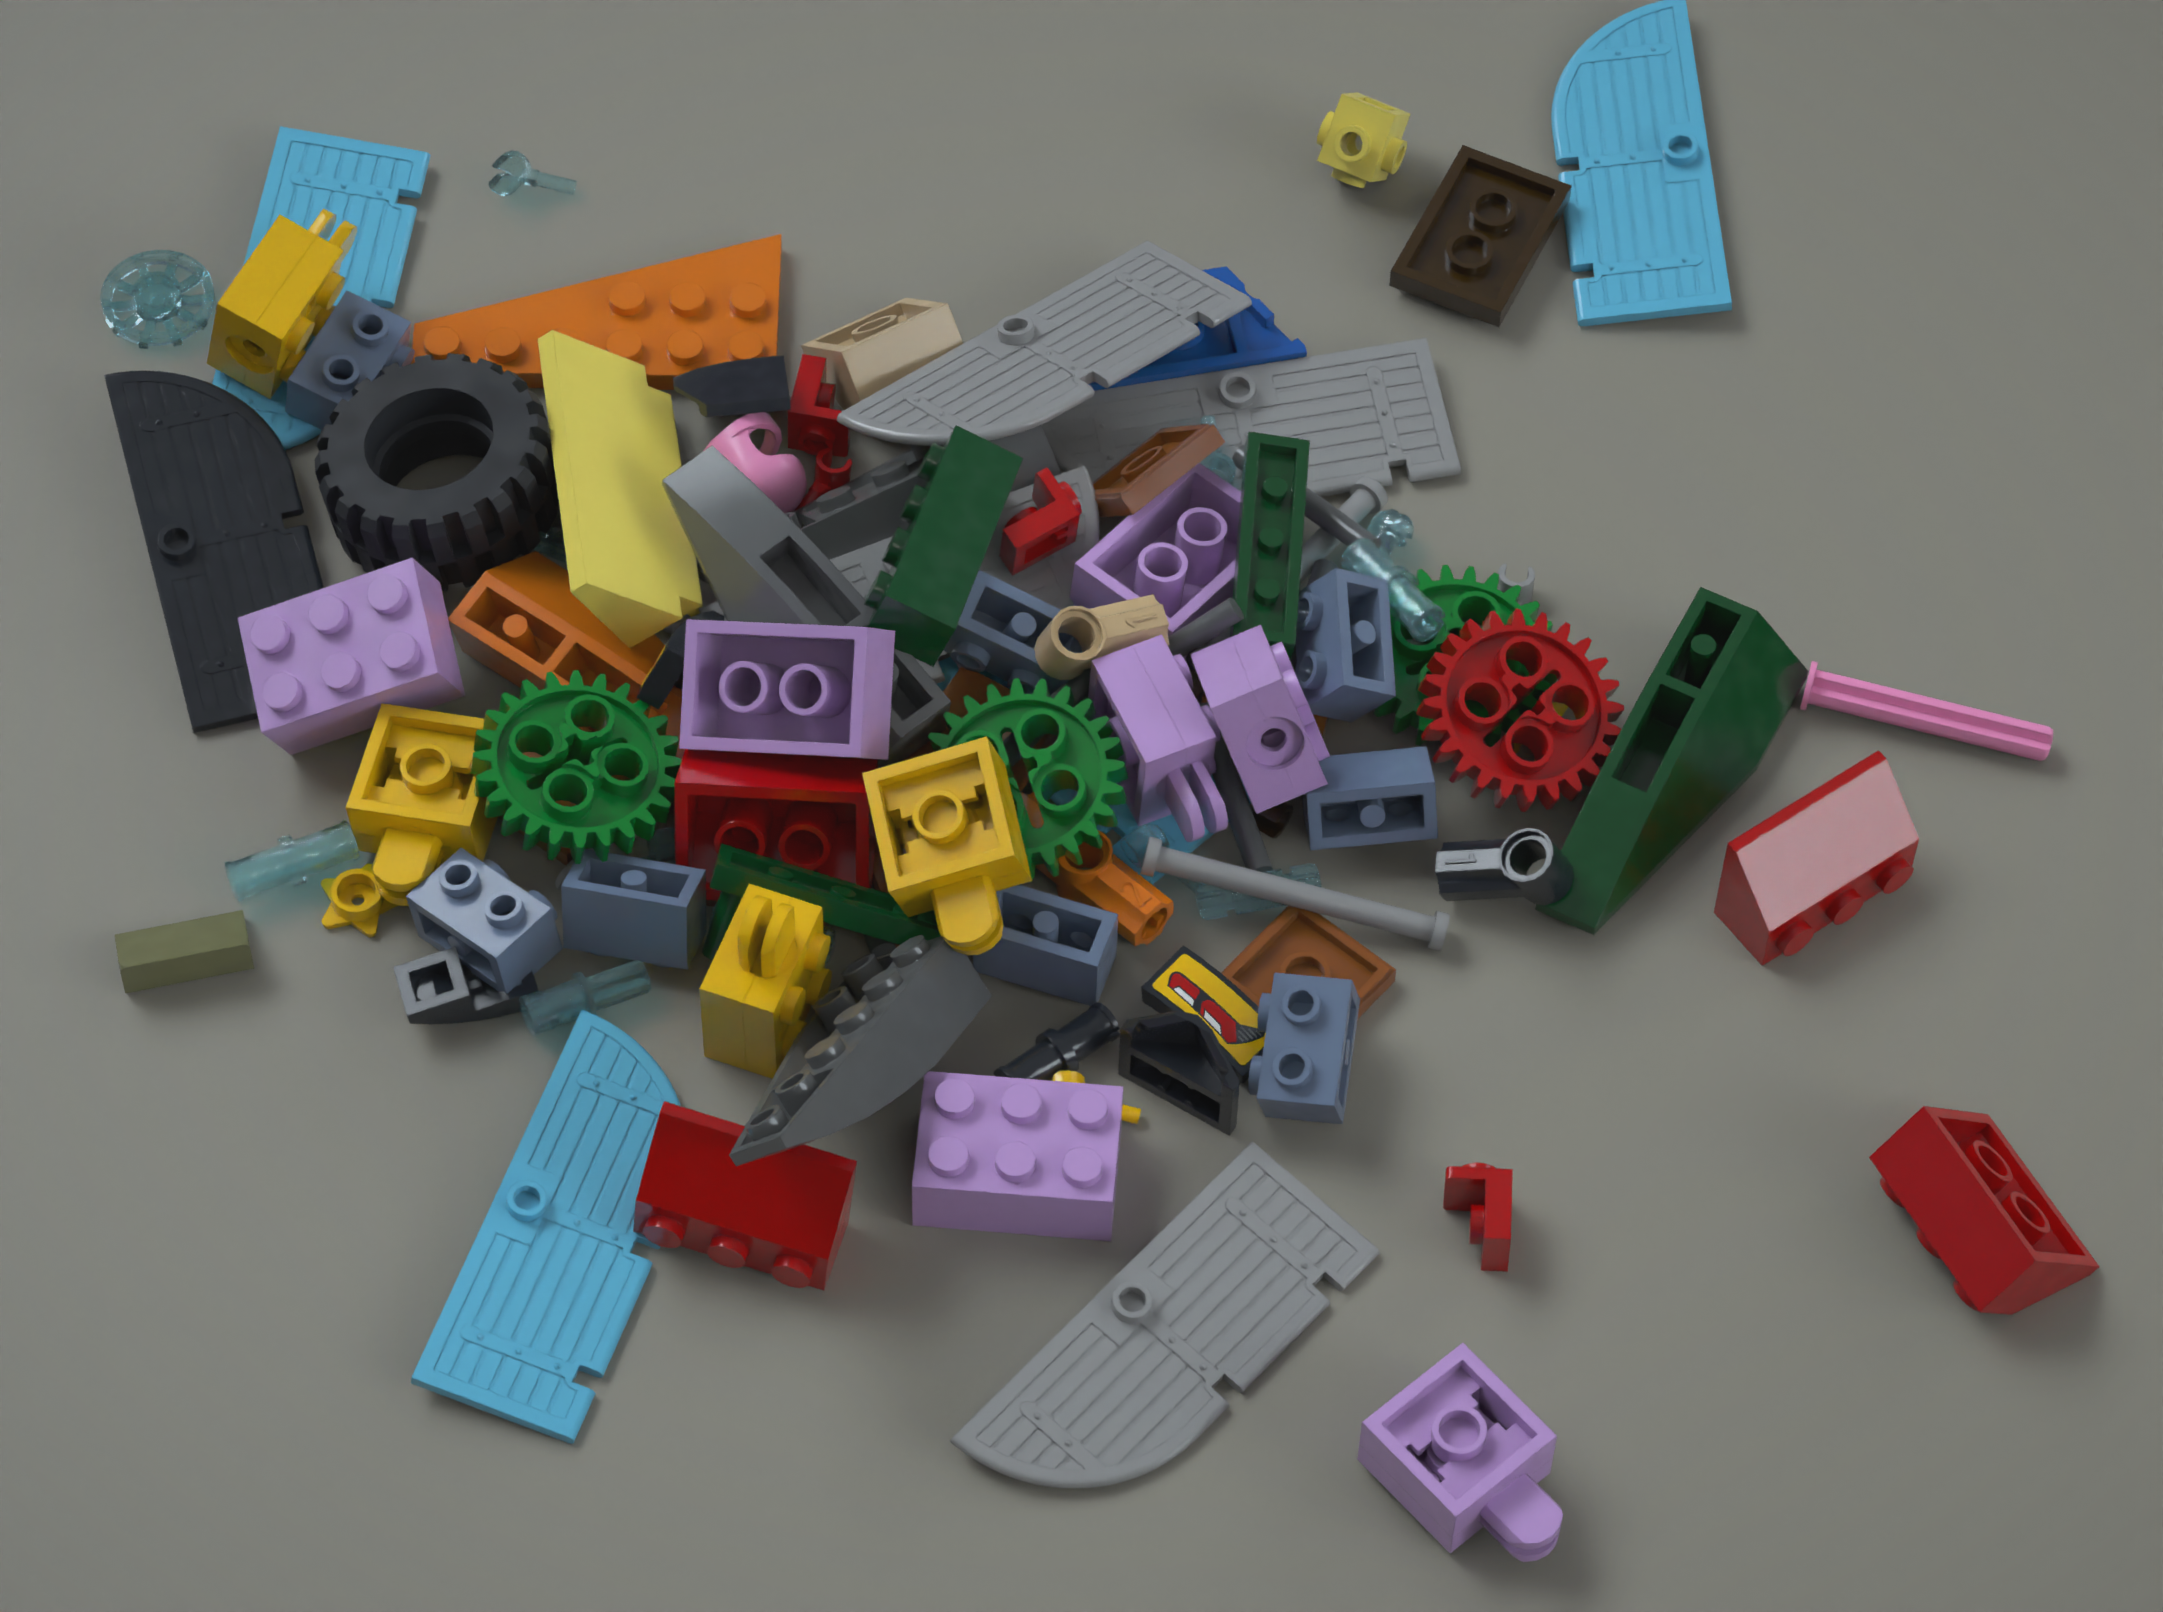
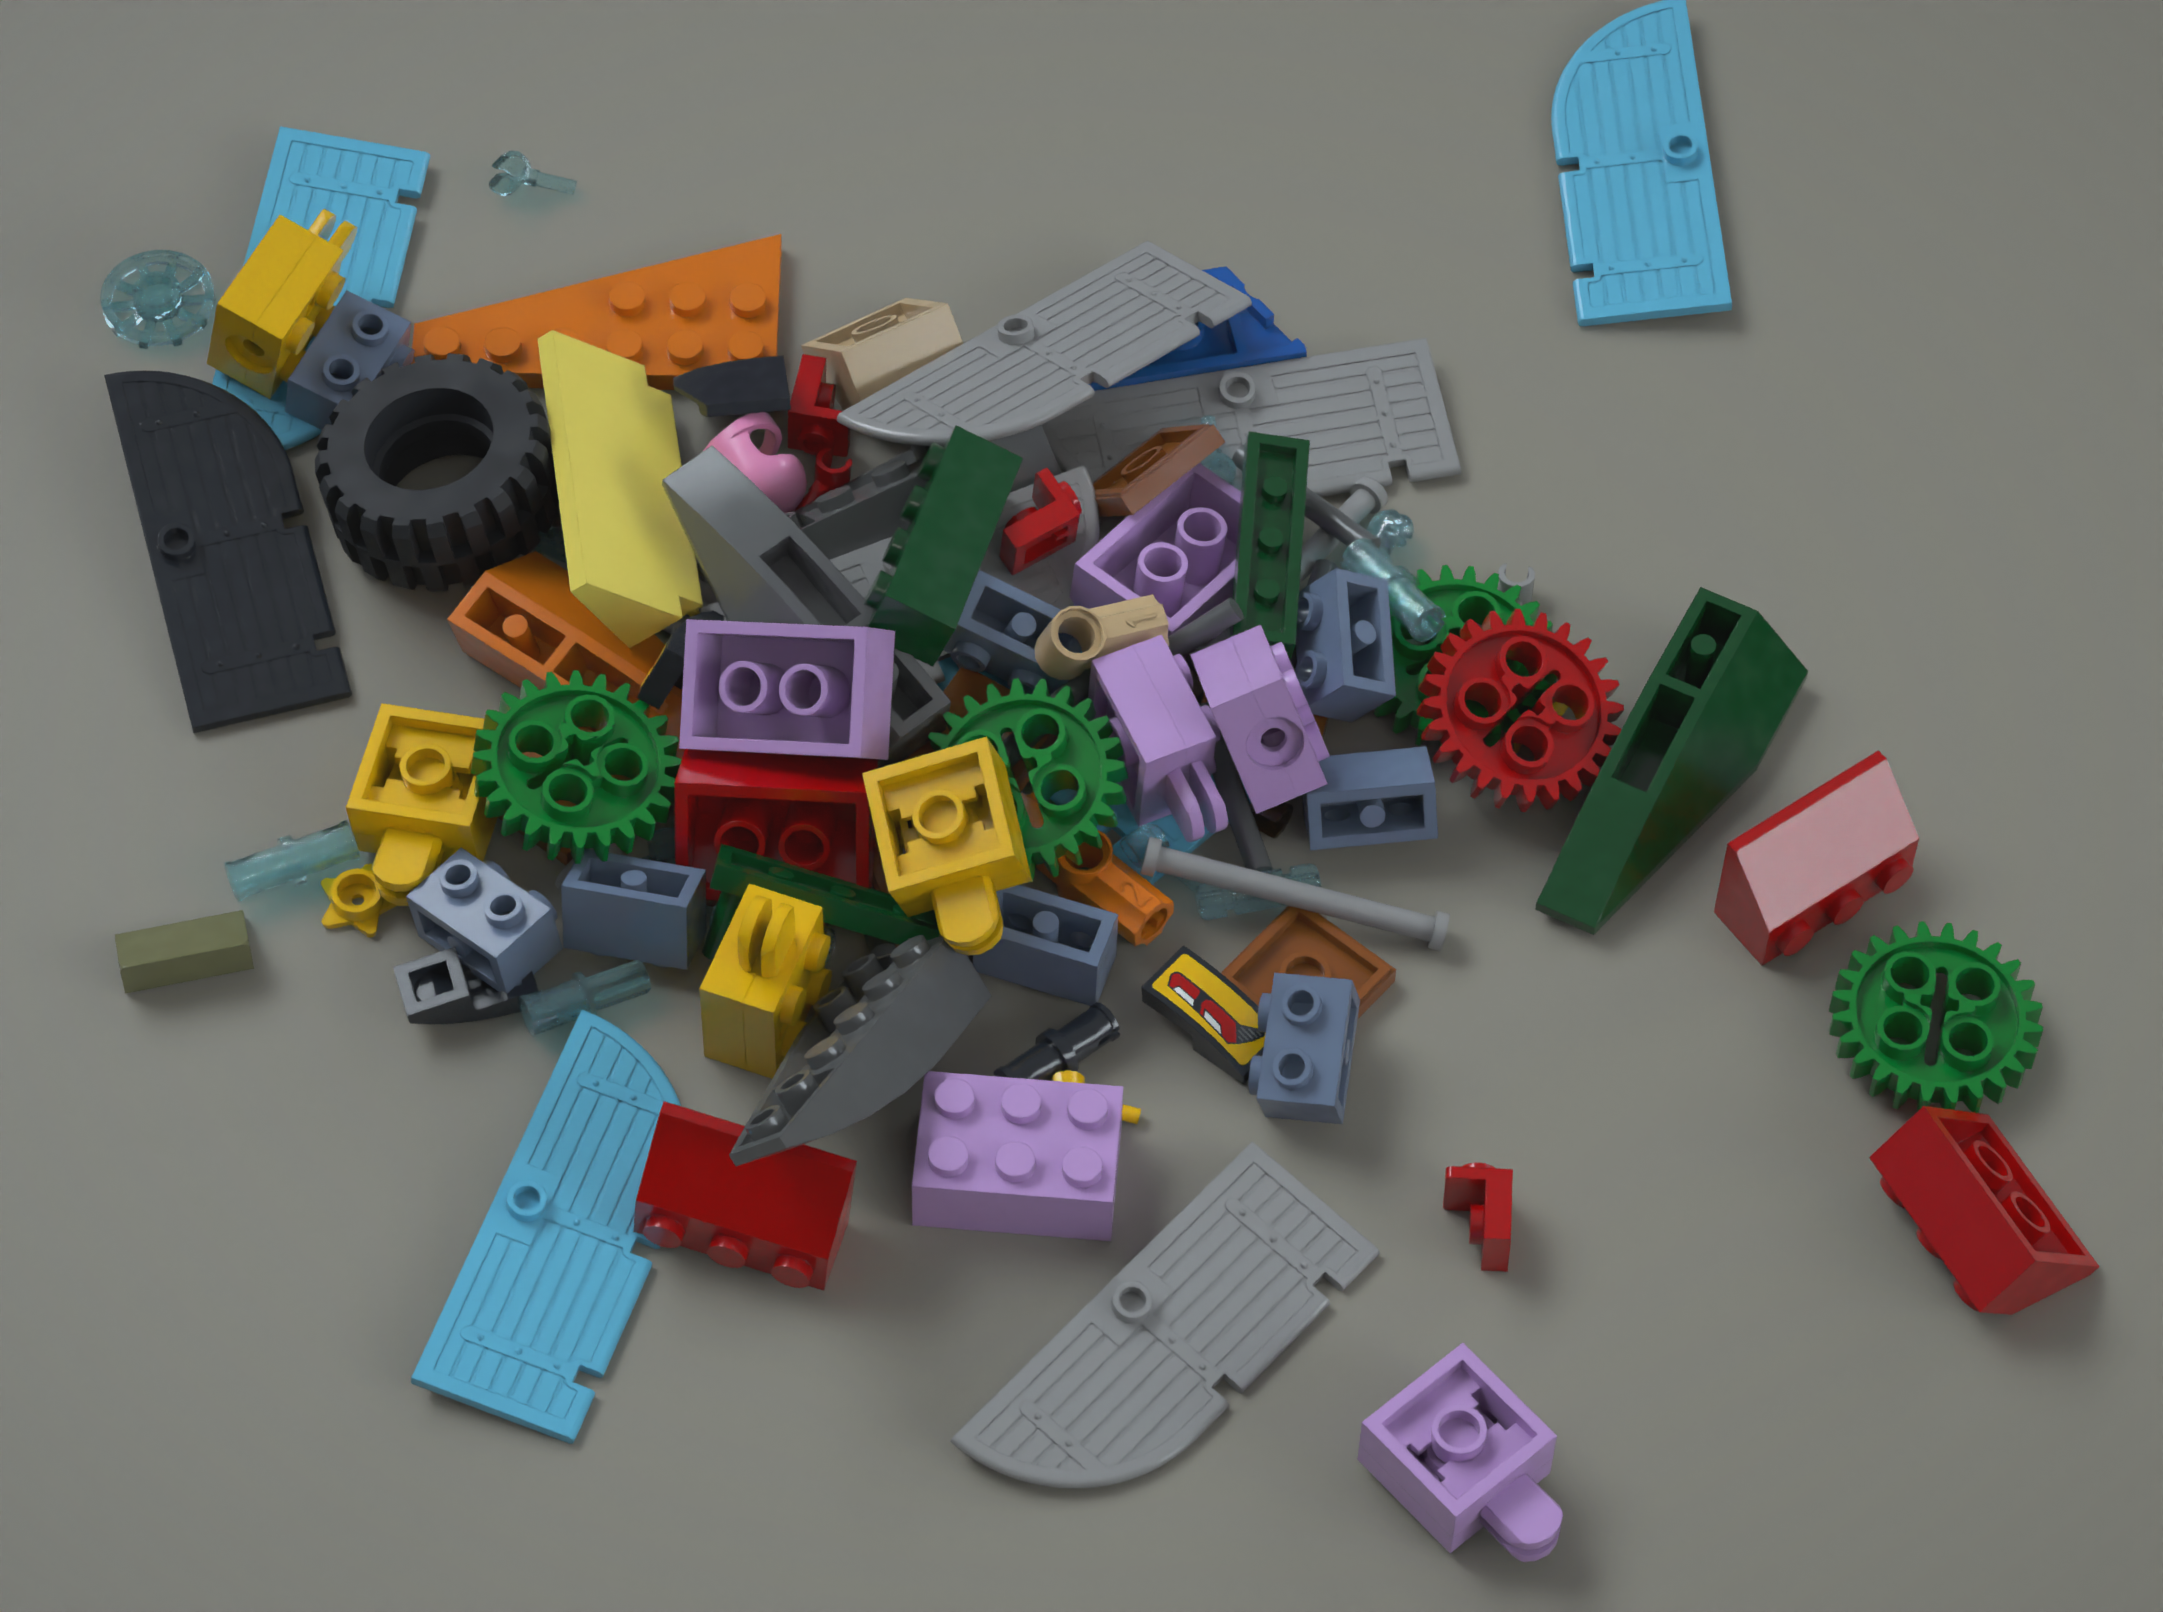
(344, 650): lavender brick -> none
(1183, 1064): black slope -> none
(1362, 139): light yellow brick -> none
(1480, 236): dark brown plate -> none
(1501, 867): black piece -> none
(1926, 714): bright pink axle -> none
(1997, 1029): none -> green gear

